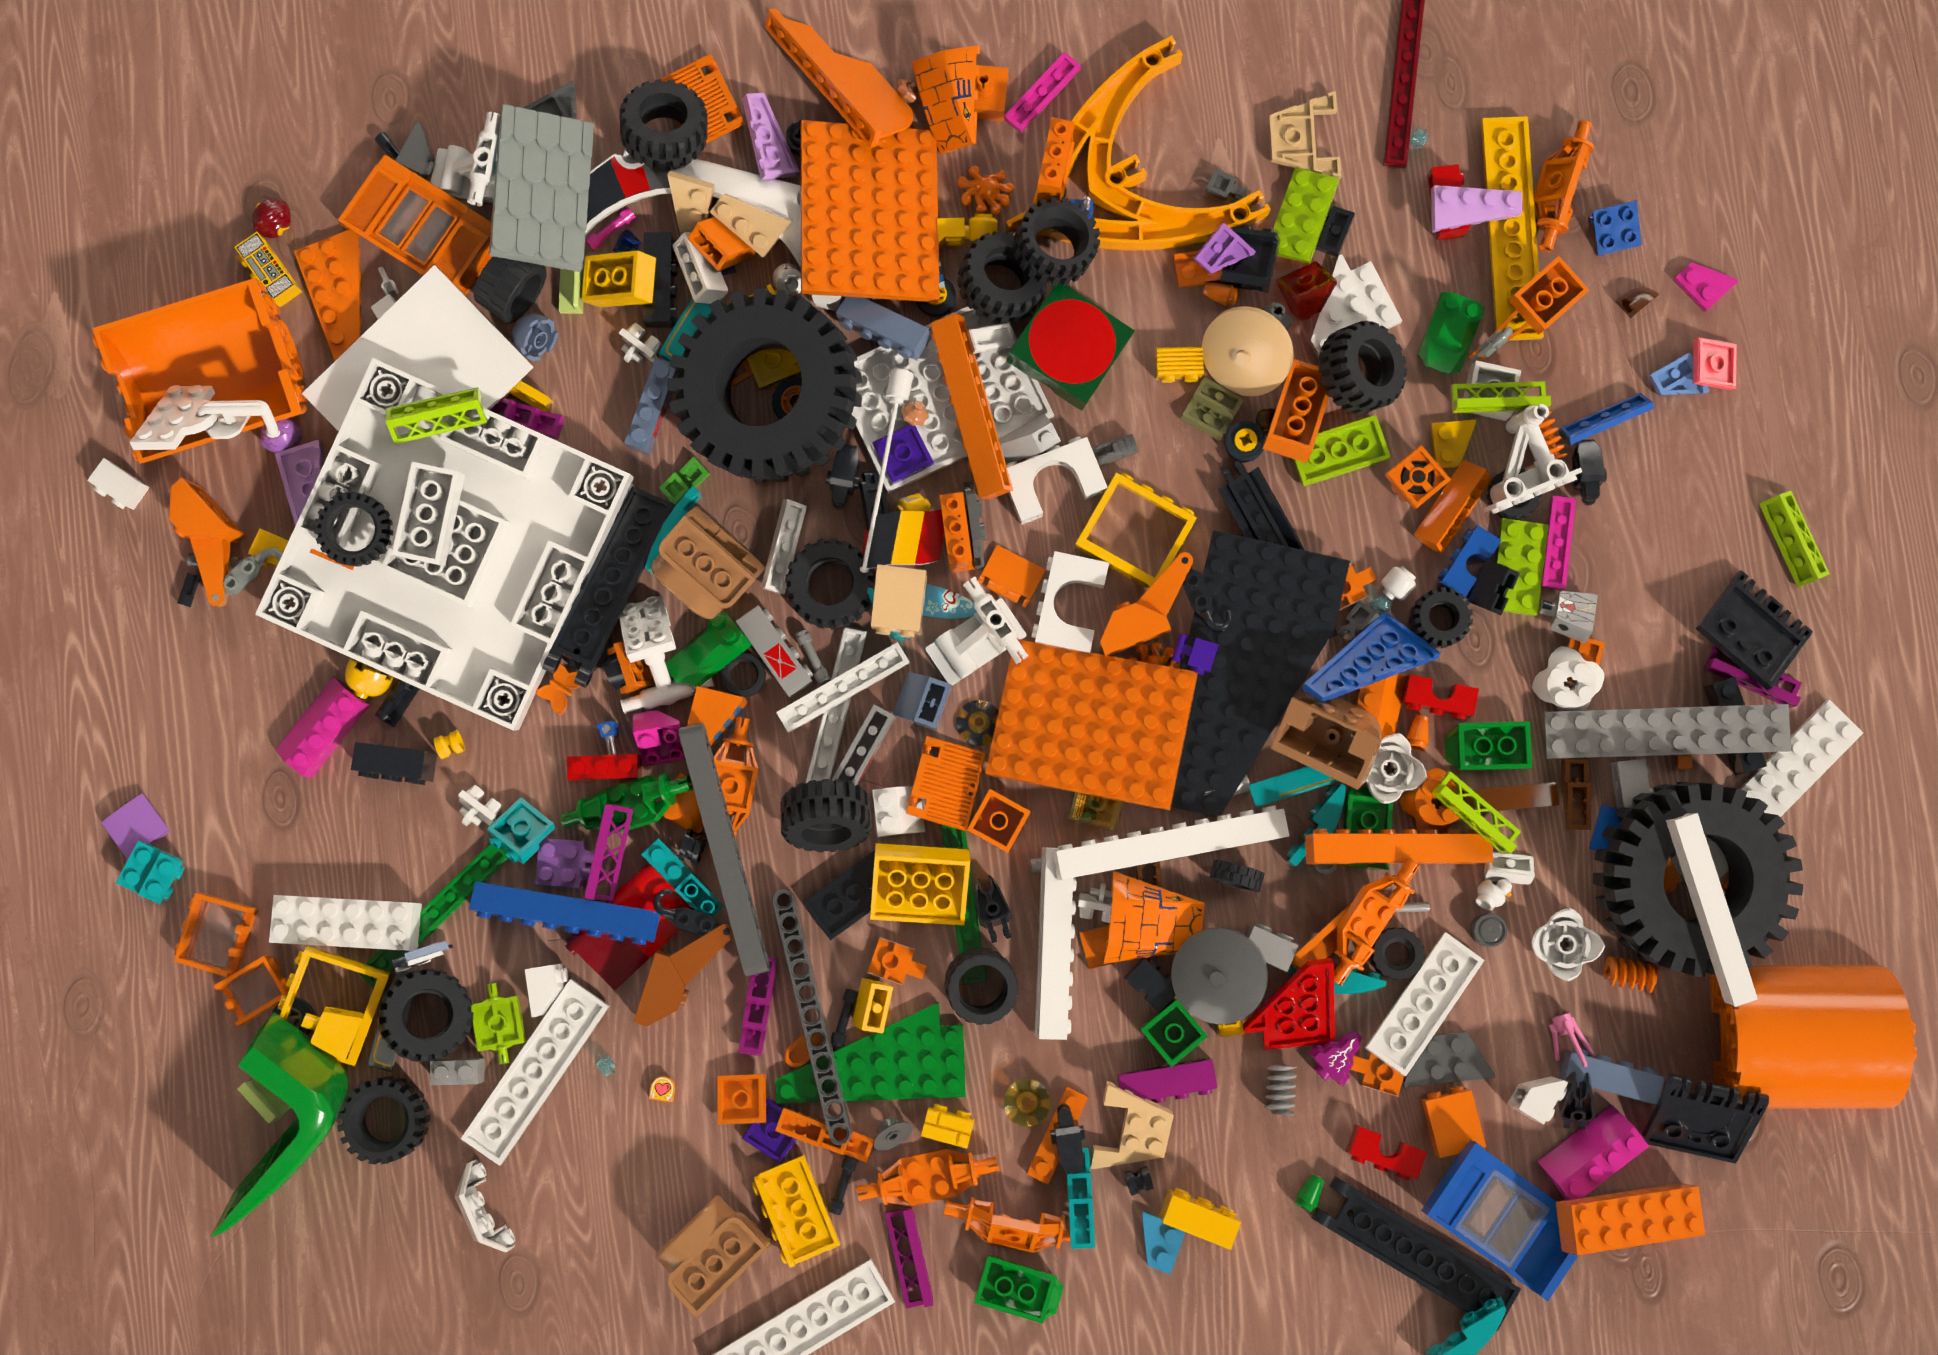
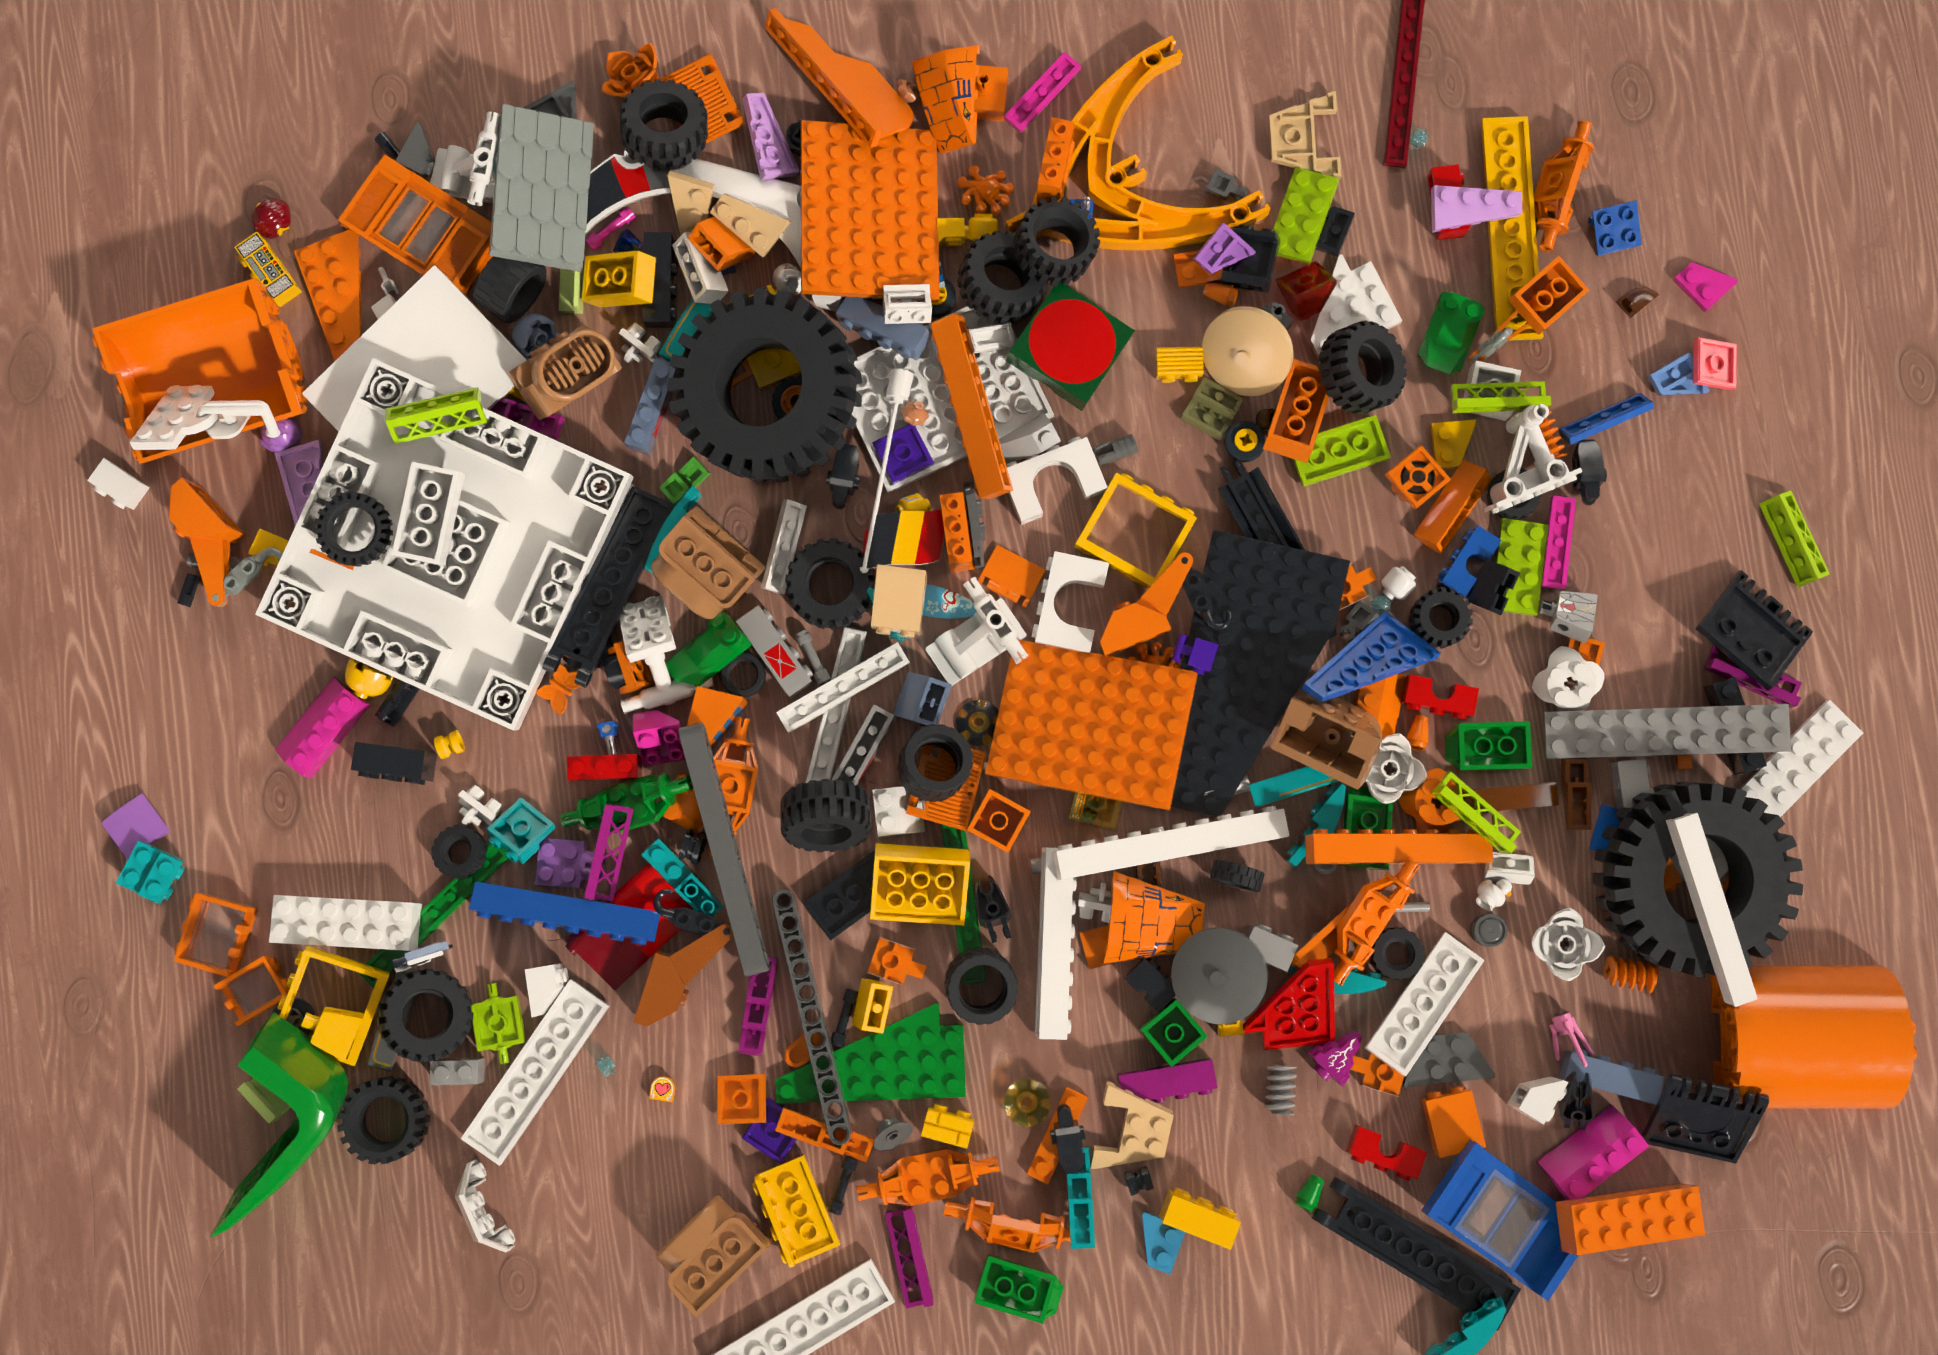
(444, 841): none -> black tyre
(564, 370): none -> medium nougat brick
(629, 70): none -> orange brick
(868, 491): black hinge -> none
(907, 304): none -> white window
(950, 741): none -> black tyre

